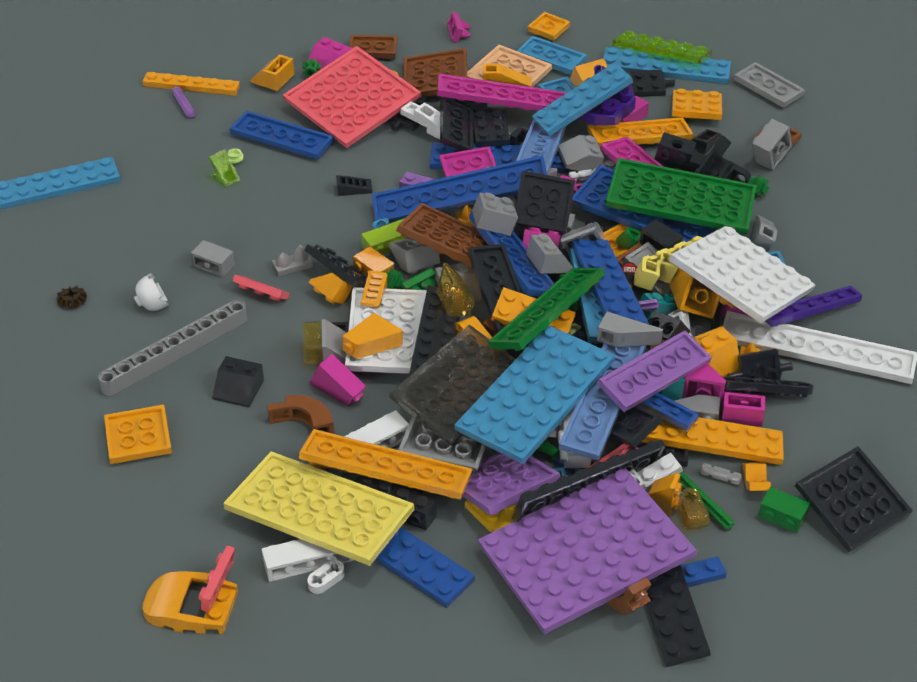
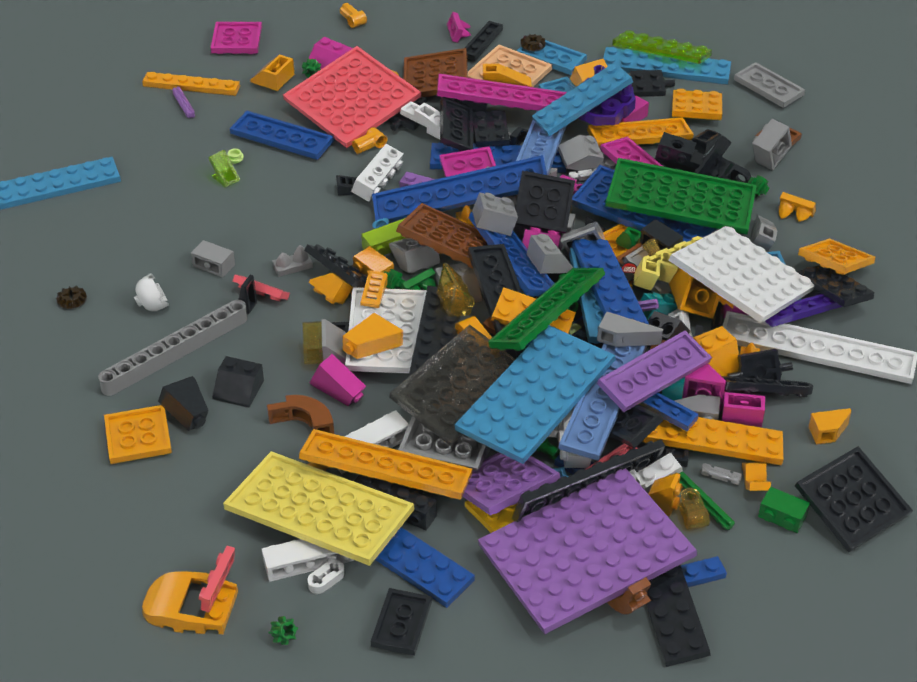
(185, 402): none -> black slope
(236, 37): none -> dark pink plate
(248, 293): none -> black slope
(283, 630): none -> green gear
(354, 17): none -> light orange piece
(372, 139): none -> light orange piece
(376, 45): dark orange plate -> none
(377, 172): none -> white brick
(401, 621): none -> black plate
(483, 39): none -> black plate
(533, 42): none -> dark brown gear
(549, 26): light orange plate -> none
(651, 247): none -> clear yellow bush
(790, 203): none -> light orange tile
(828, 425): none -> light orange slope
(836, 256): none -> light orange plate
(836, 286): none -> black plate

